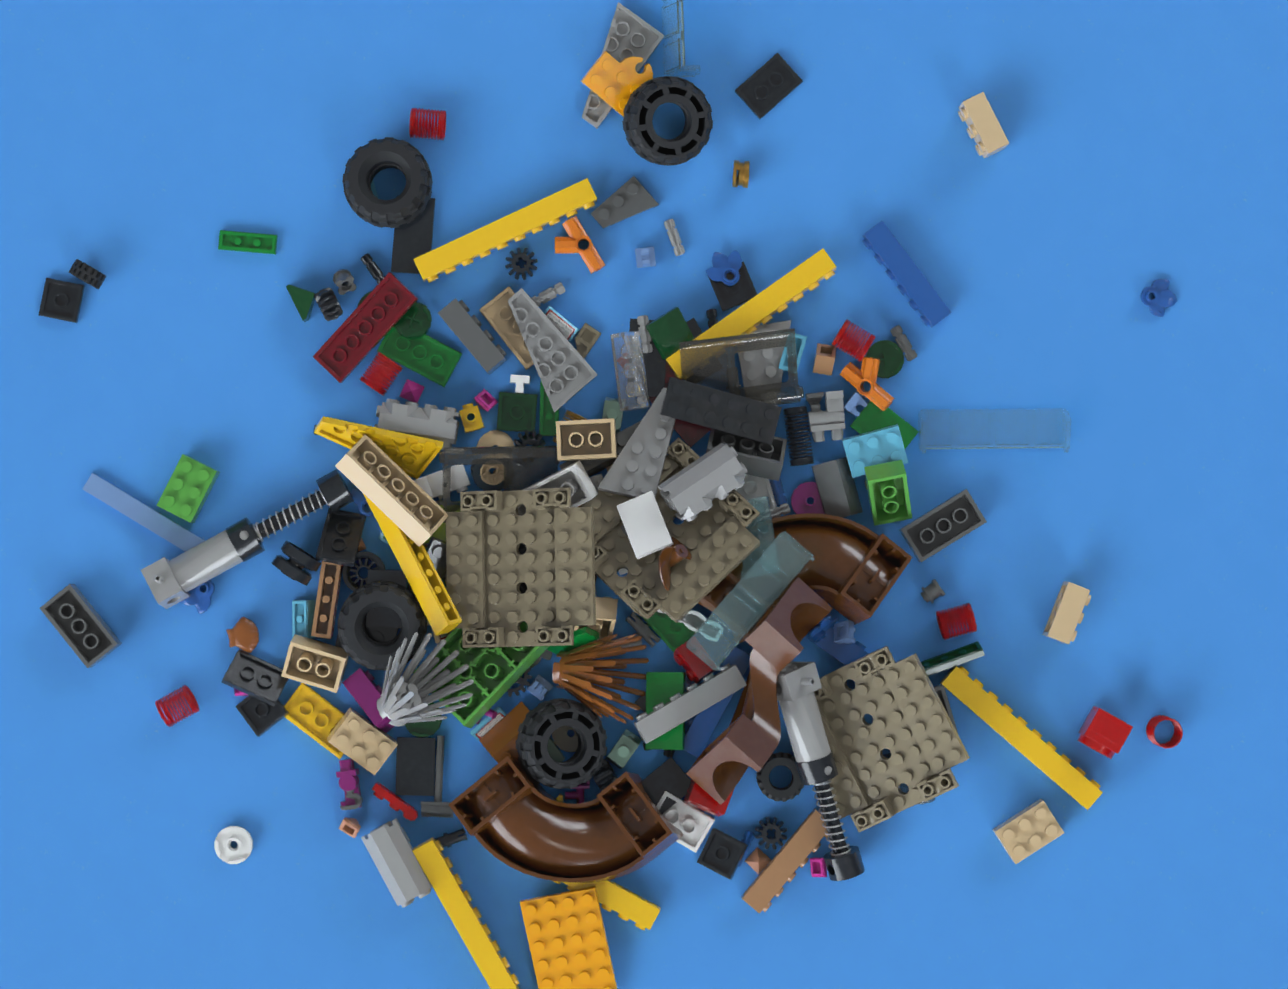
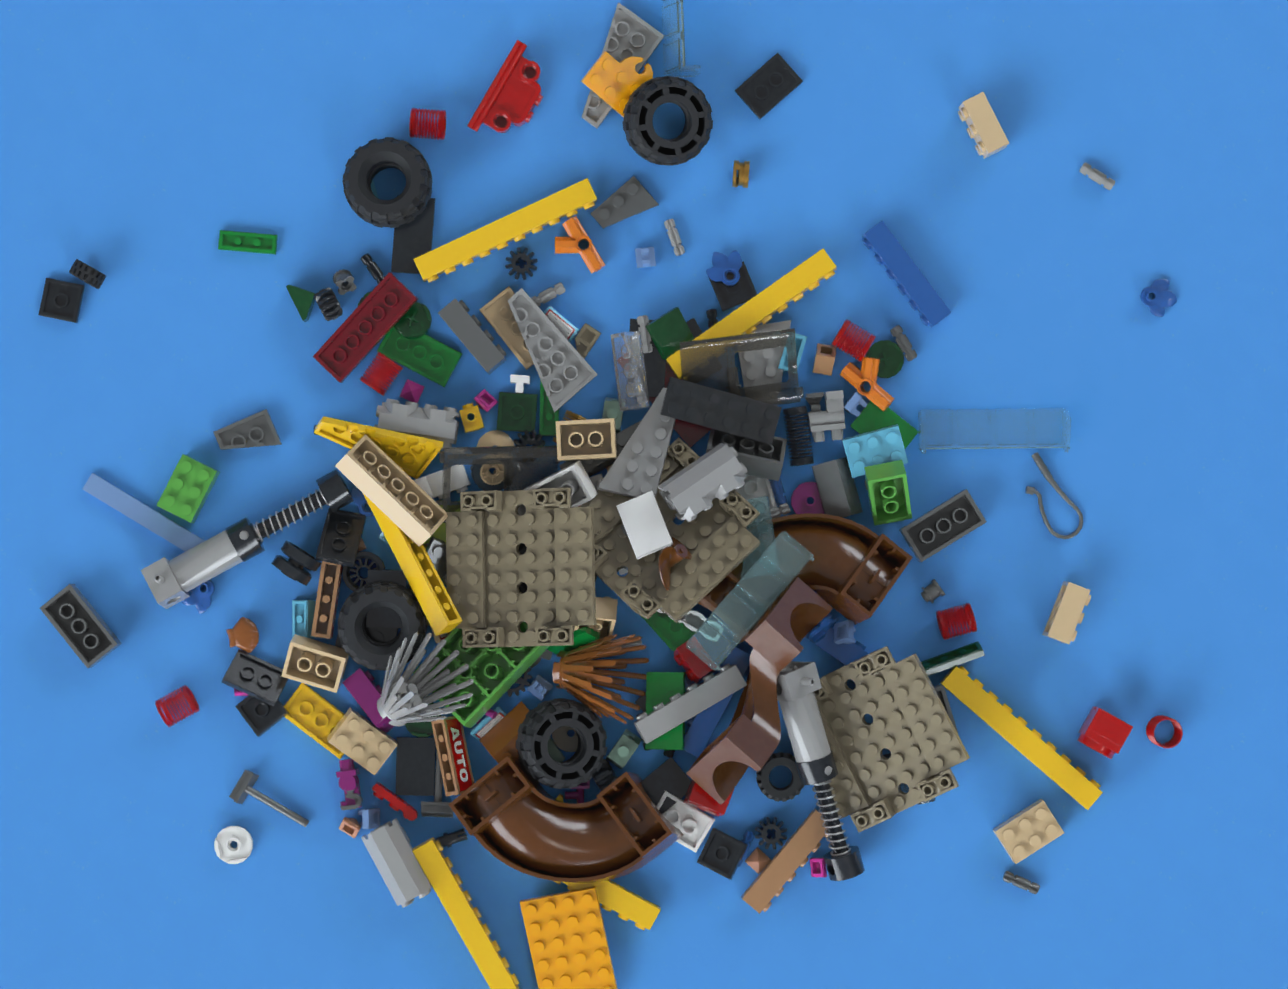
(244, 787): none -> dark grey piece
(249, 432): none -> dark grey wing
(370, 818): none -> medium blue tile
(452, 755): none -> brick
(510, 94): none -> red brick
(642, 629): dark grey pin -> none
(1021, 882): none -> dark grey axle
(1031, 490): none -> dark grey piece
(1097, 176): none -> light grey axle

